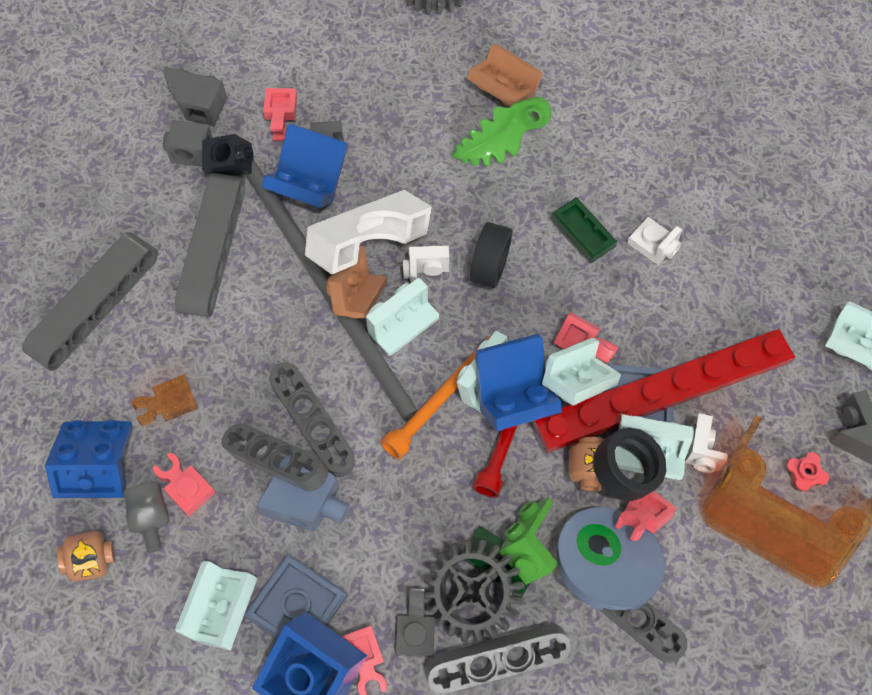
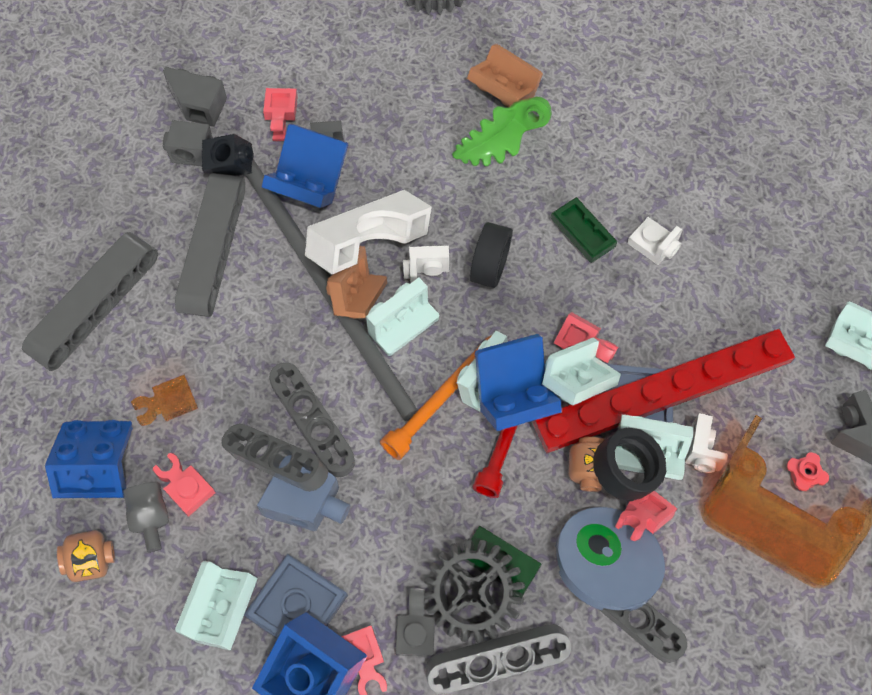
(525, 547): bright green bracket -> none

